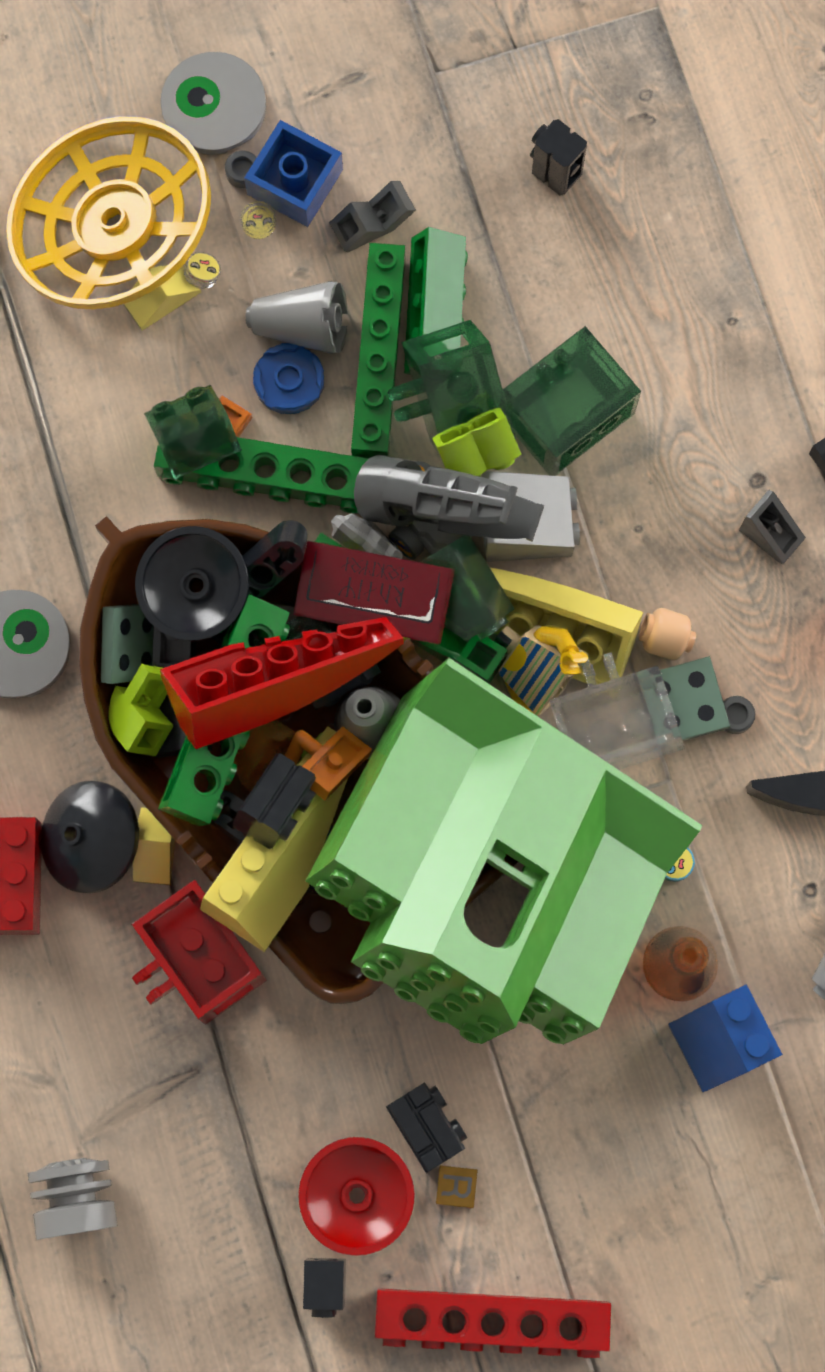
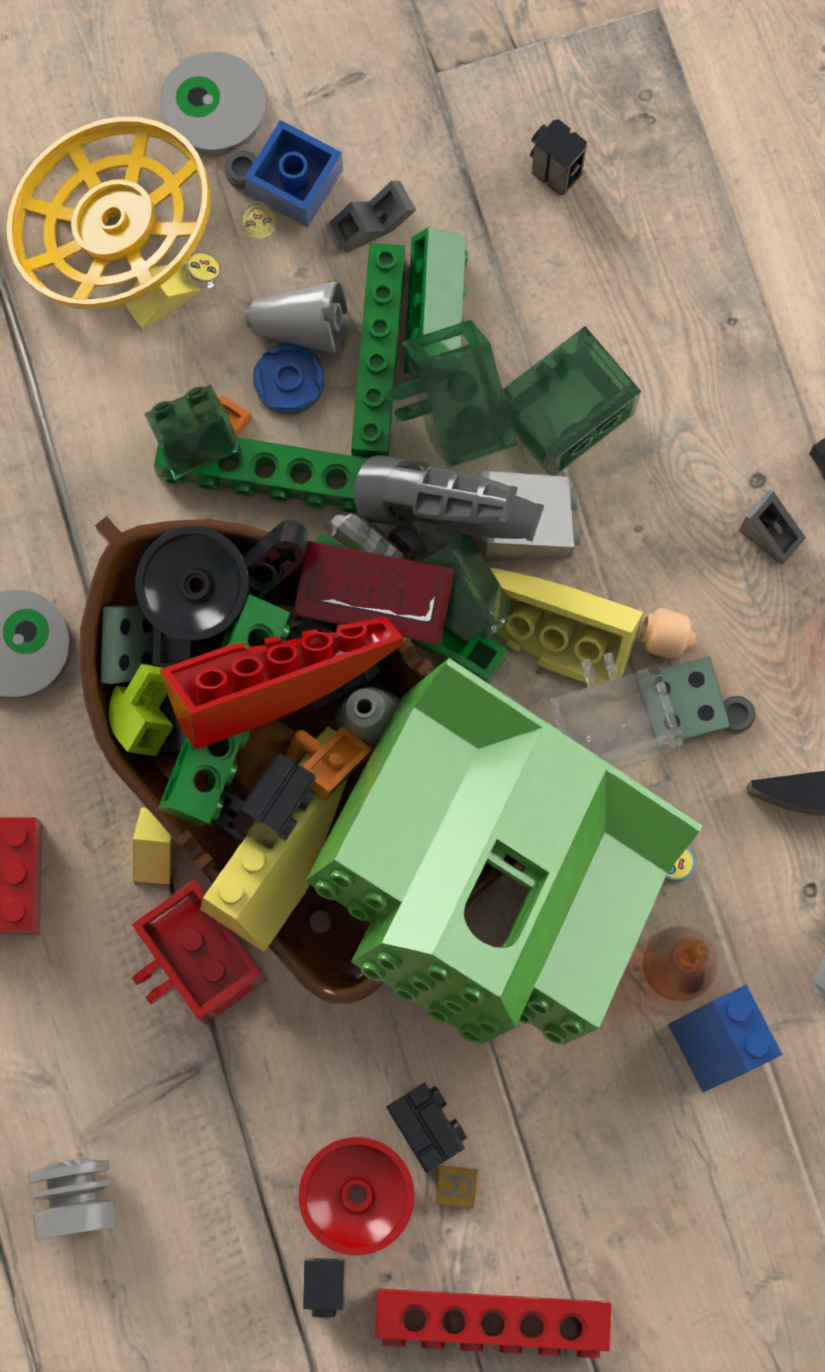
(104, 838): black dish -> none
(479, 444): lime brick -> none
(539, 665): torso -> none

